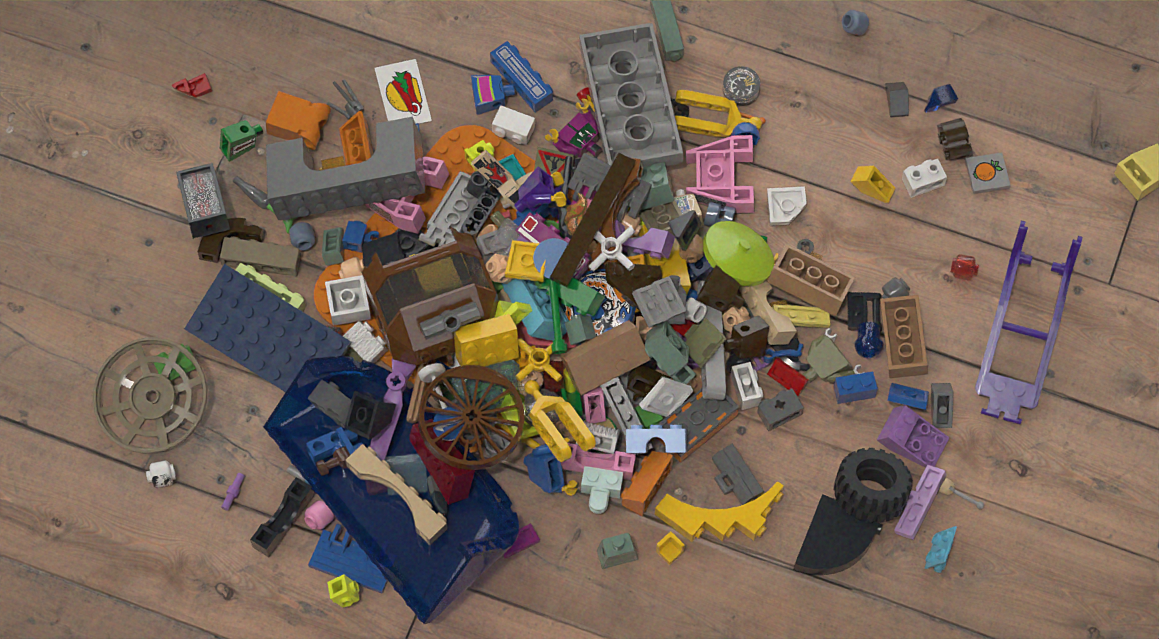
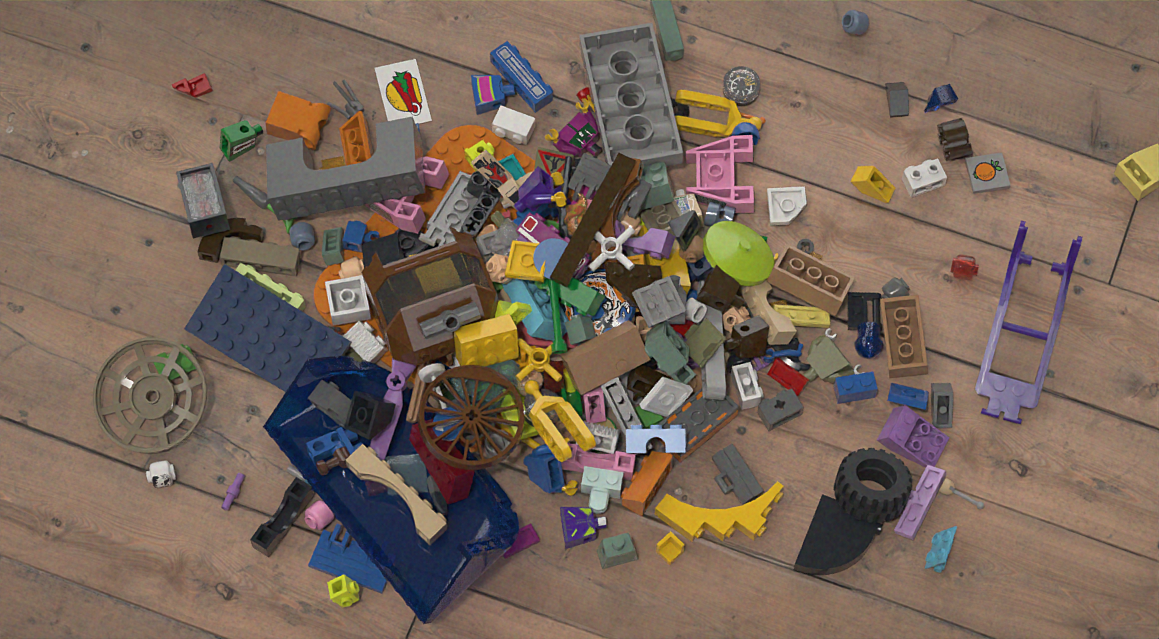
(579, 525): none -> dark purple torso

